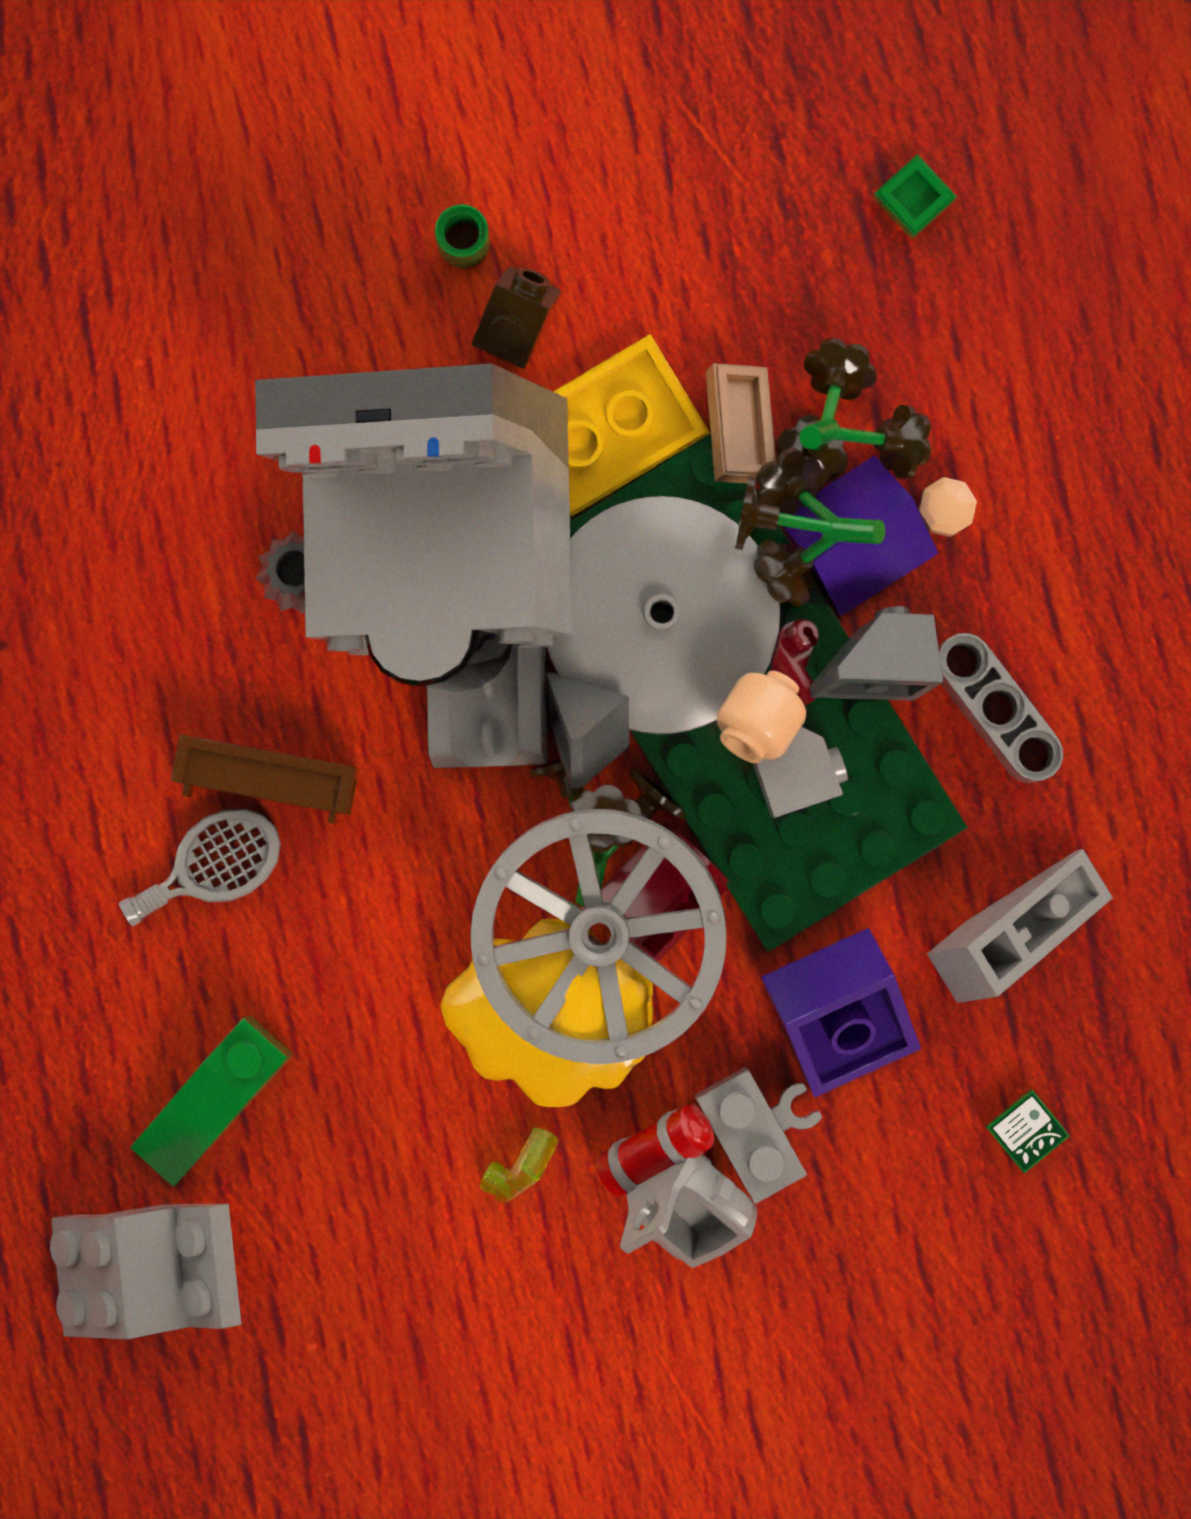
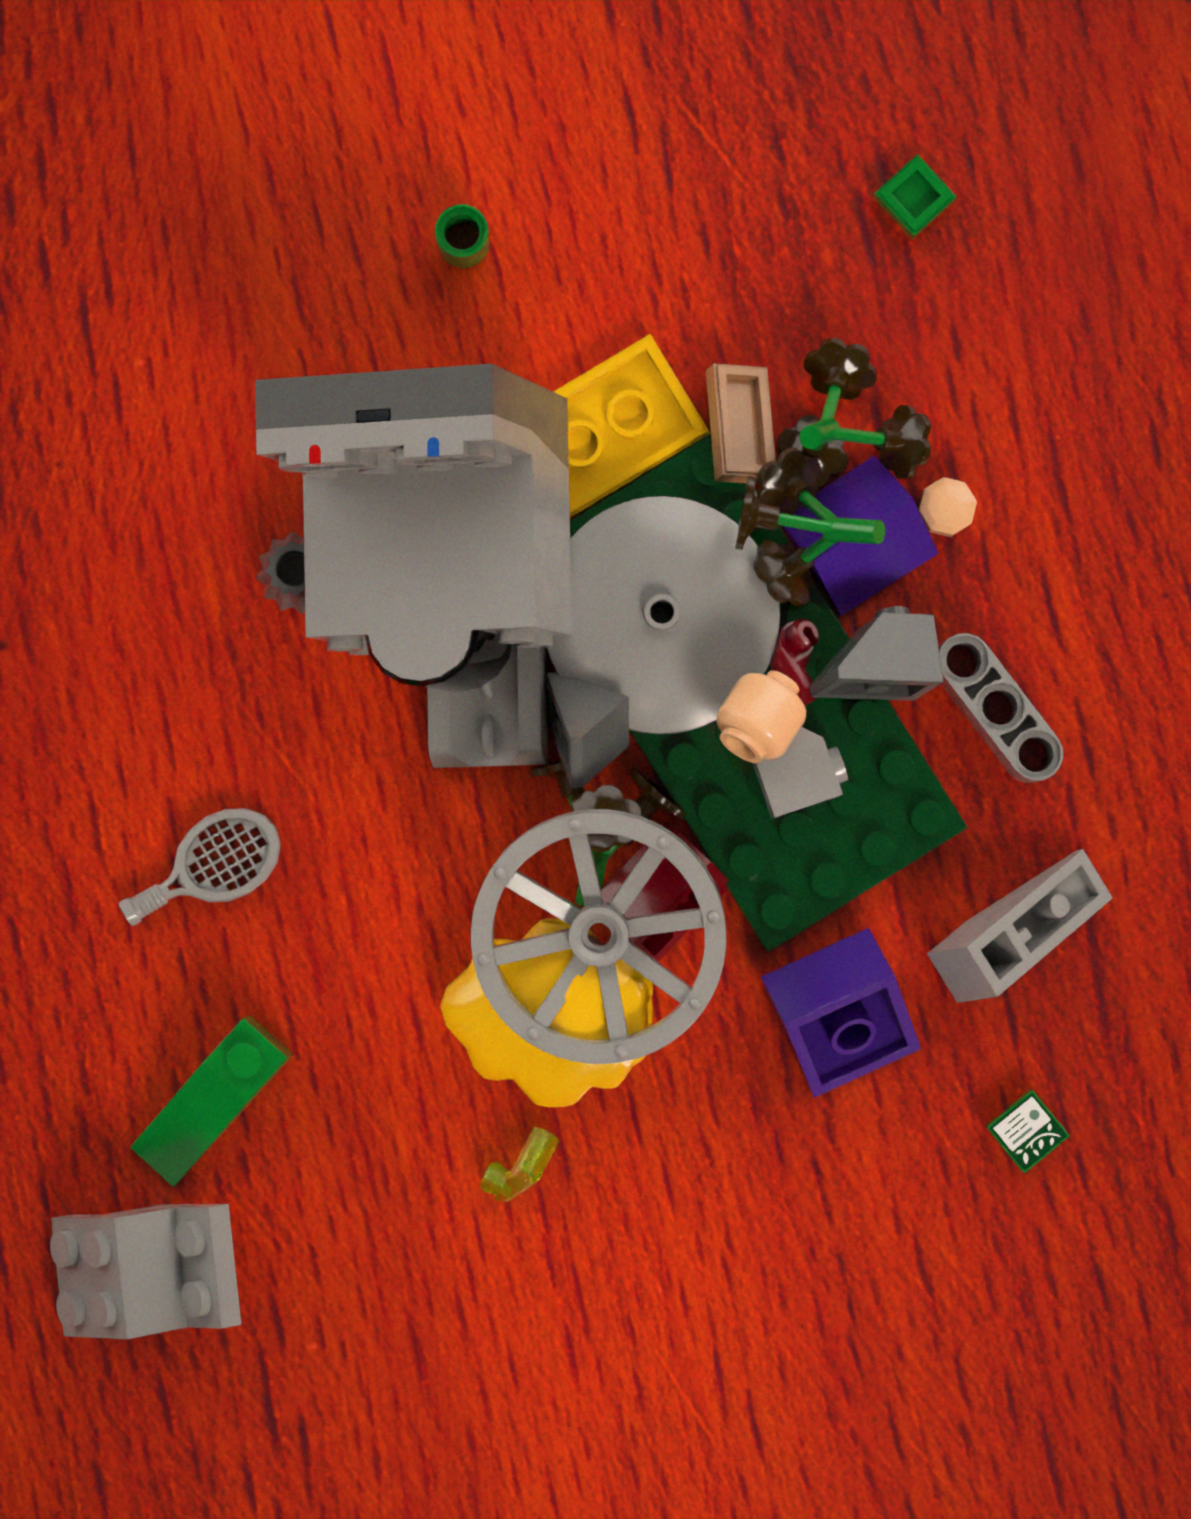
(264, 775): reddish brown container -> none
(516, 315): dark brown bracket -> none
(676, 1190): light grey piece -> none
(754, 1131): light grey brick -> none

